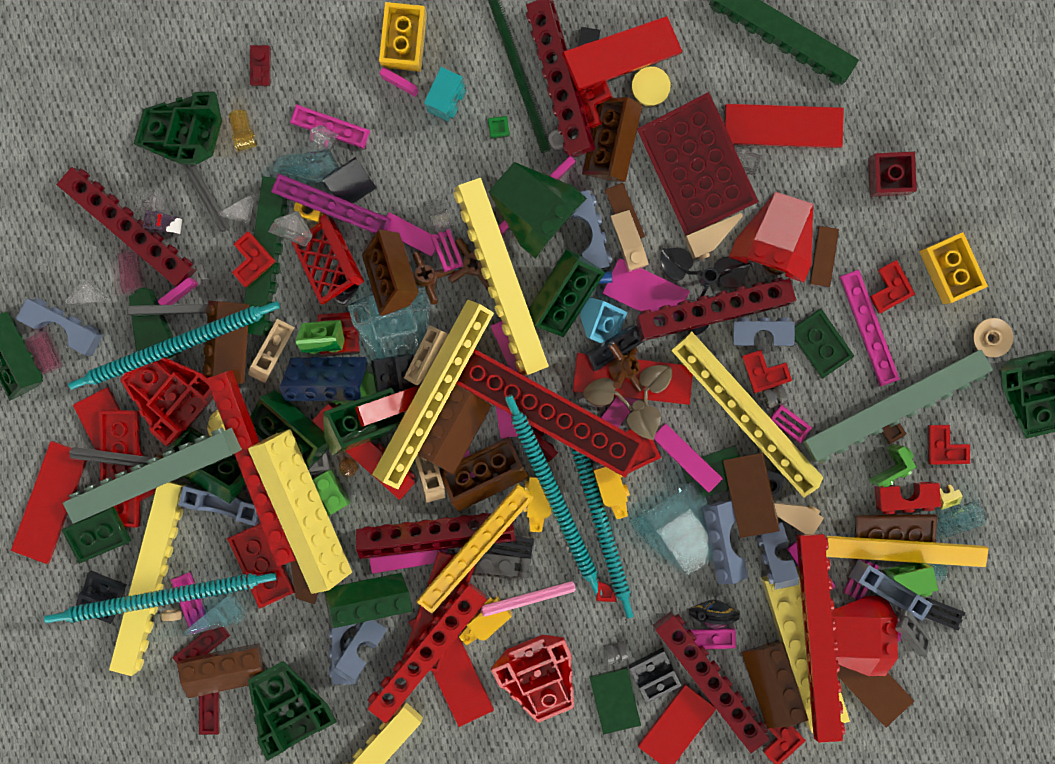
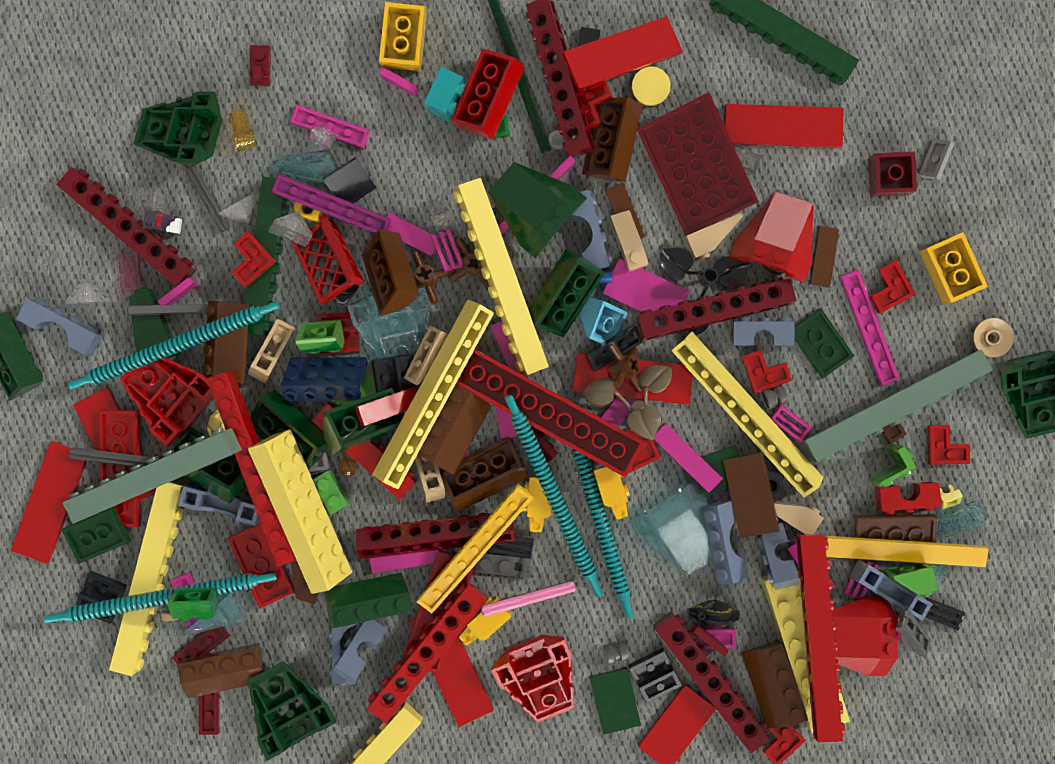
(44, 352): clear pink tile -> none
(193, 603): none -> green slope
(487, 93): none -> red brick
(608, 595): red tile -> none
(709, 639): none -> dark red tile
(878, 693): reddish brown tile -> none
(936, 159): none -> light grey plate

